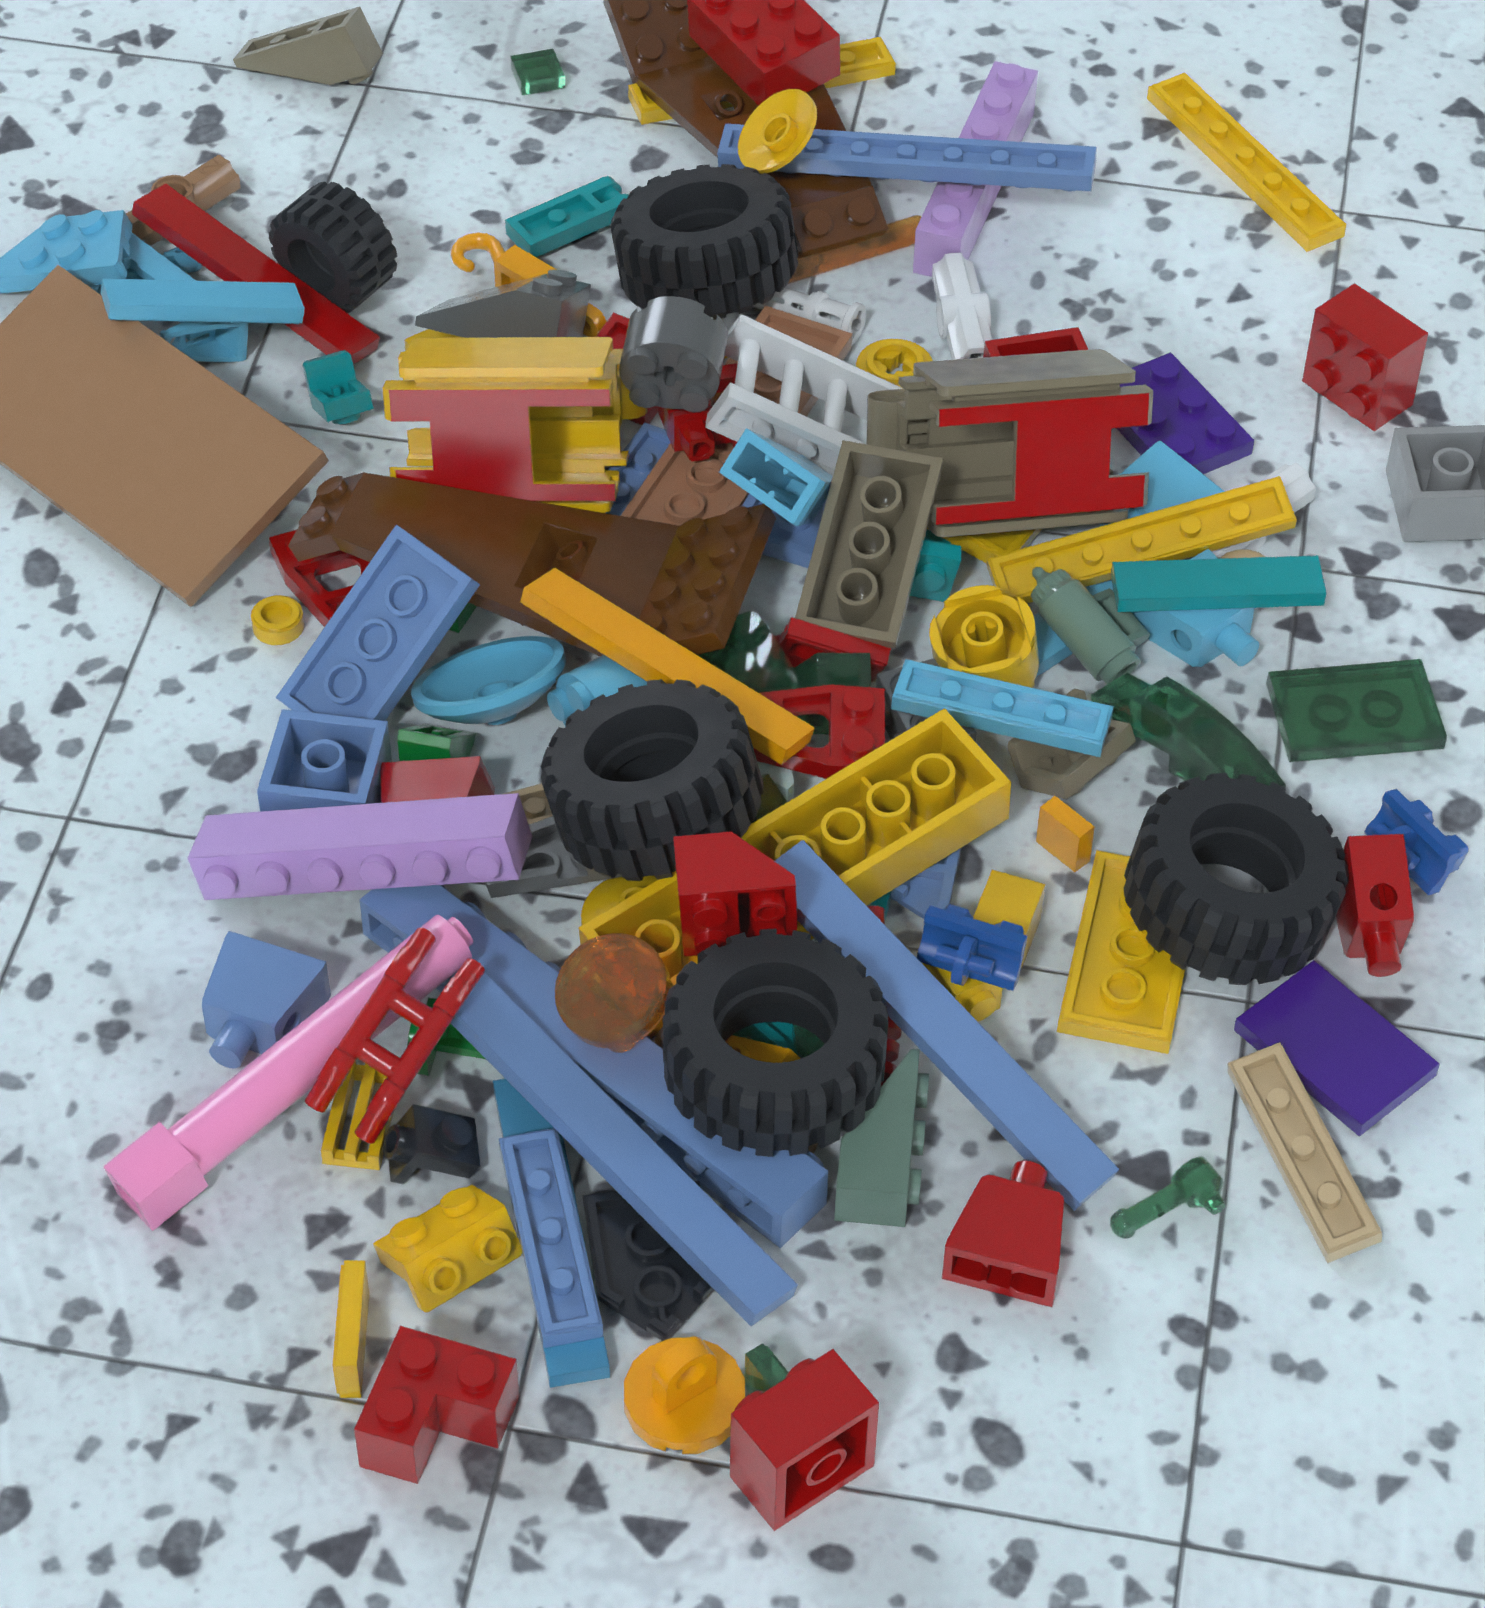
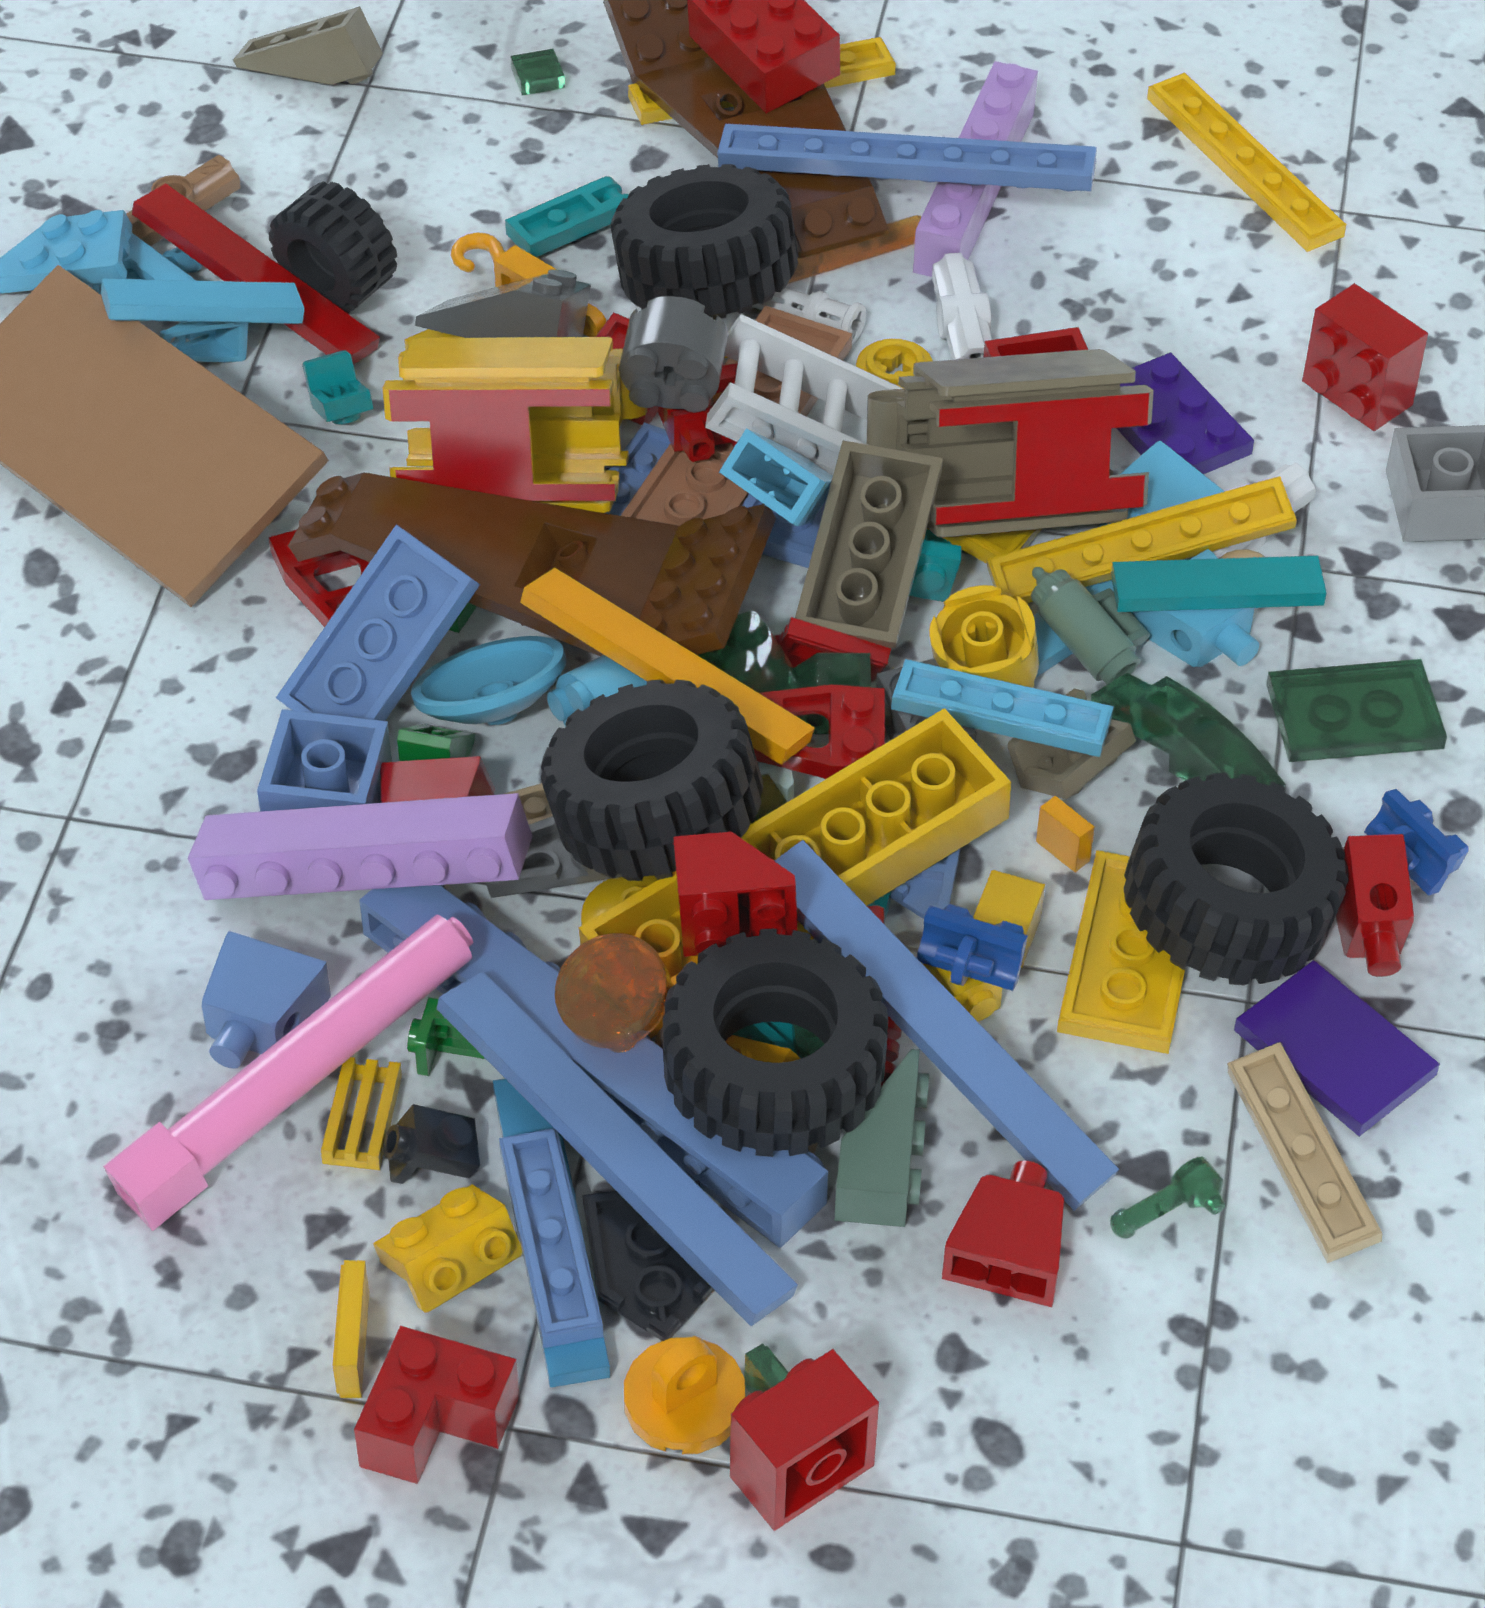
(277, 620): yellow tile -> none
(398, 1070): red piece -> none
(777, 130): yellow dish -> none

